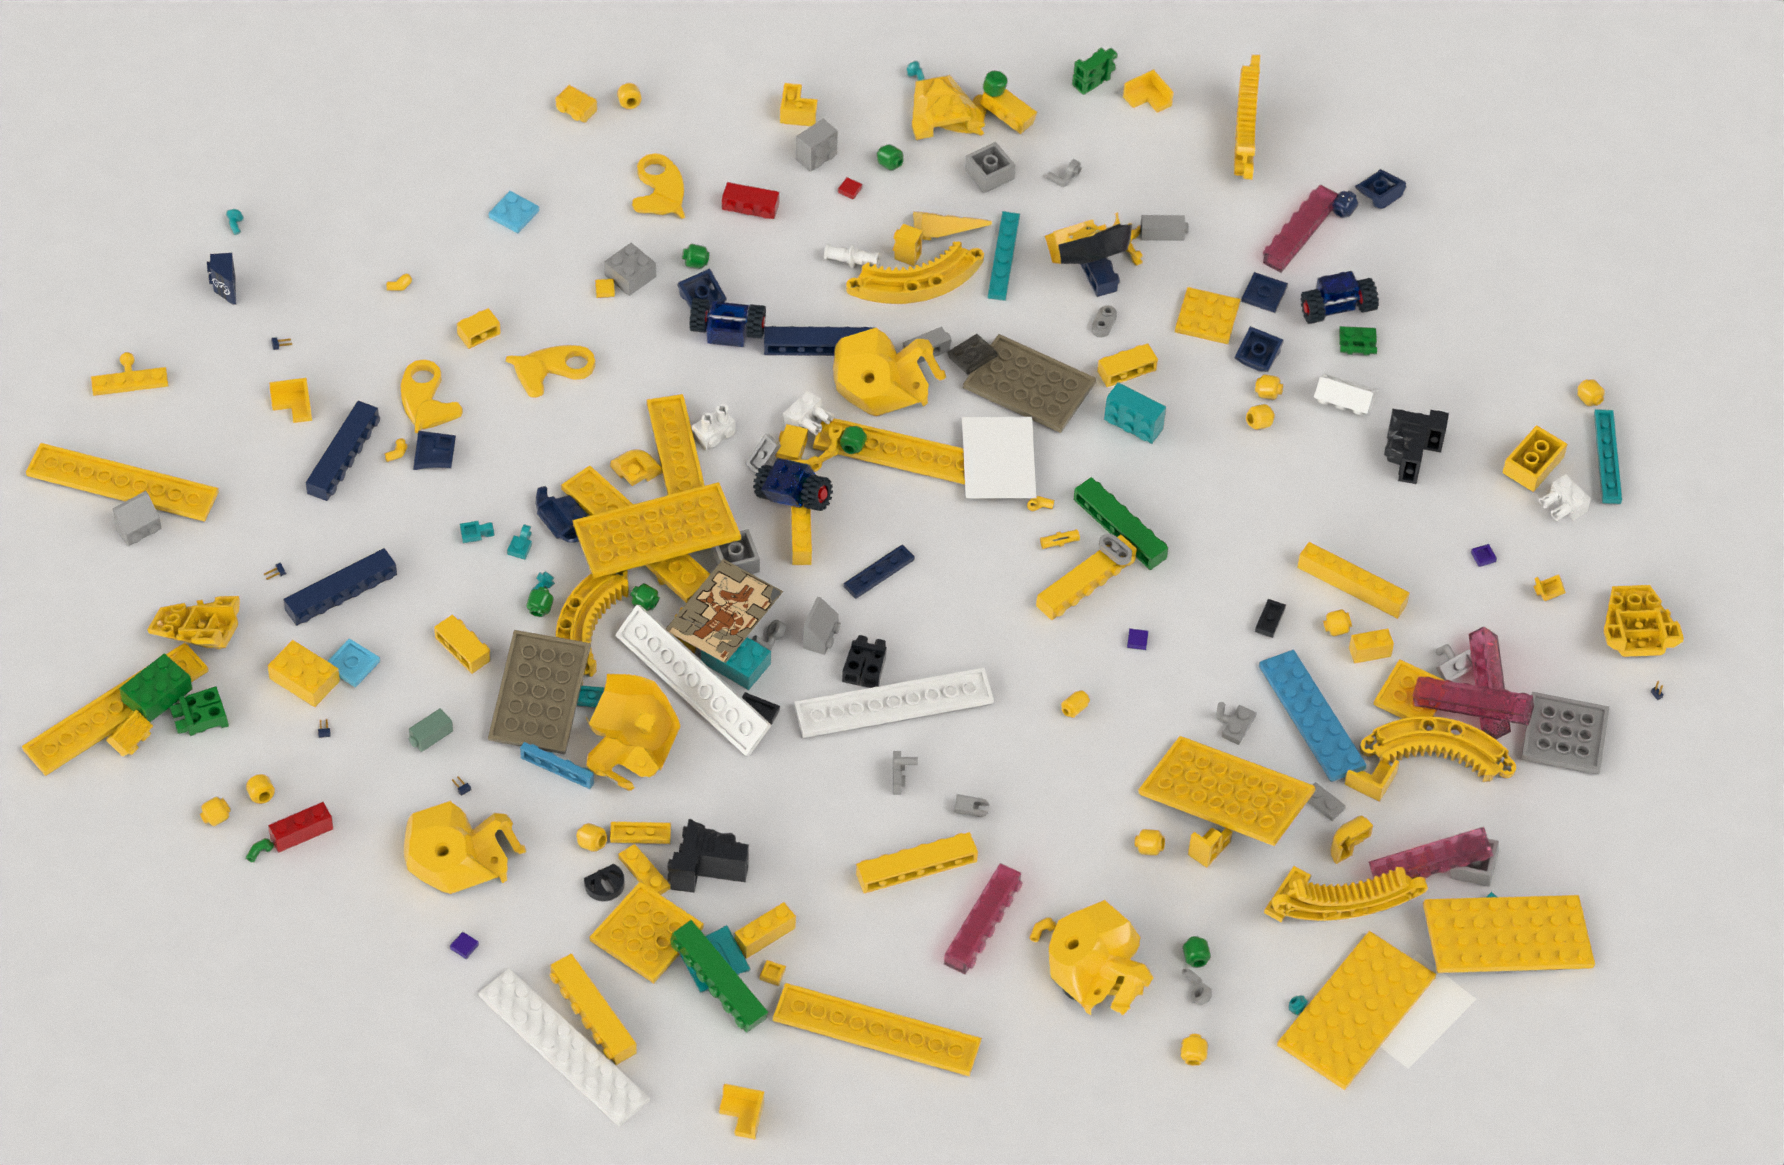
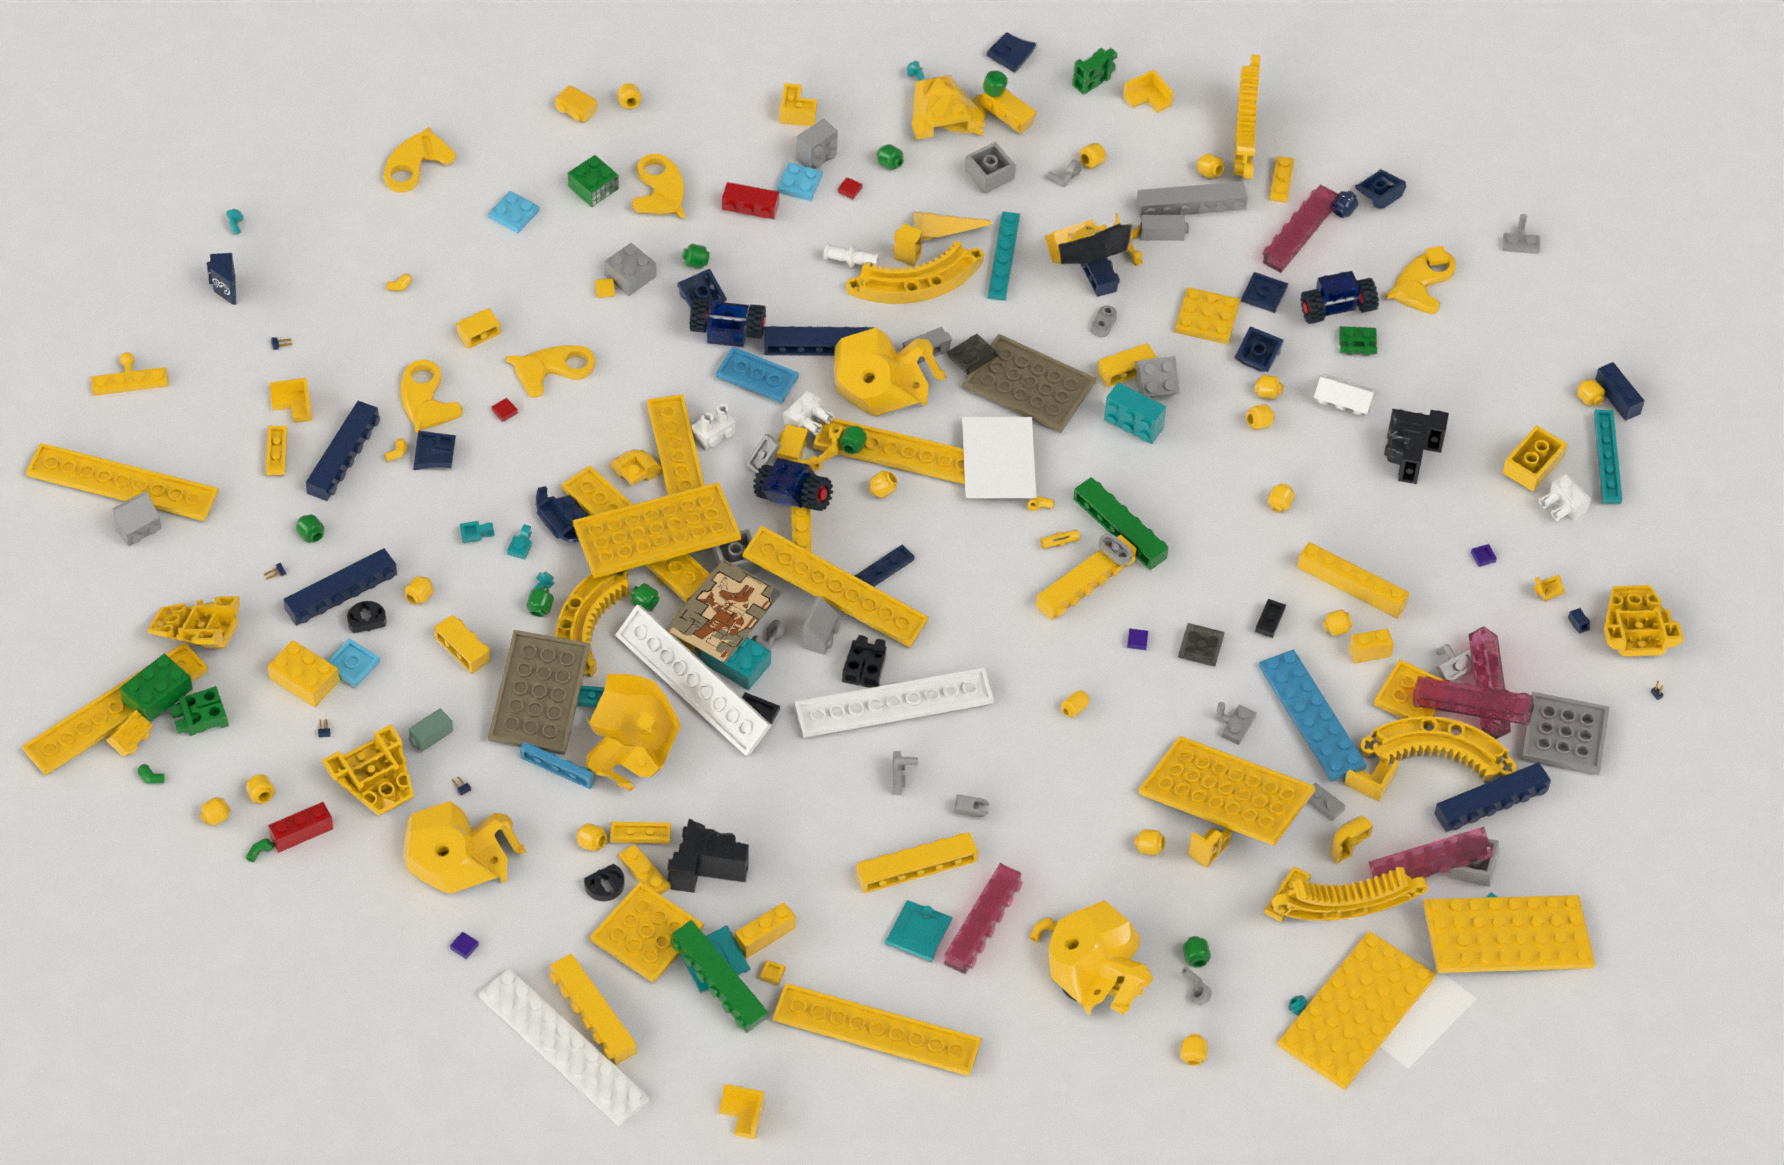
(148, 776): none -> green arm
(276, 450): none -> yellow plate
(310, 528): none -> green head
(360, 624): none -> black piece
(374, 772): none -> yellow wedge
(410, 155): none -> yellow animal
(419, 590): none -> yellow head
(504, 409): none -> red tile
(593, 180): none -> green brick
(757, 374): none -> dark azure plate
(799, 181): none -> medium azure plate
(835, 586): none -> yellow plate
(883, 484): none -> yellow head
(918, 934): none -> teal container
(1011, 51): none -> dark blue plate
(1092, 155): none -> yellow head
(1157, 376): none -> light grey brick
(1192, 199): none -> light grey brick
(1201, 644): none -> clear smoke plate
(1210, 166): none -> yellow head
(1281, 179): none -> yellow plate
(1281, 497): none -> yellow head
(1412, 283): none -> yellow animal
(1436, 255): none -> yellow tile
(1492, 797): none -> dark blue brick
(1521, 242): none -> light grey plate
(1579, 620): none -> dark blue piece
(1620, 391): none -> dark blue brick

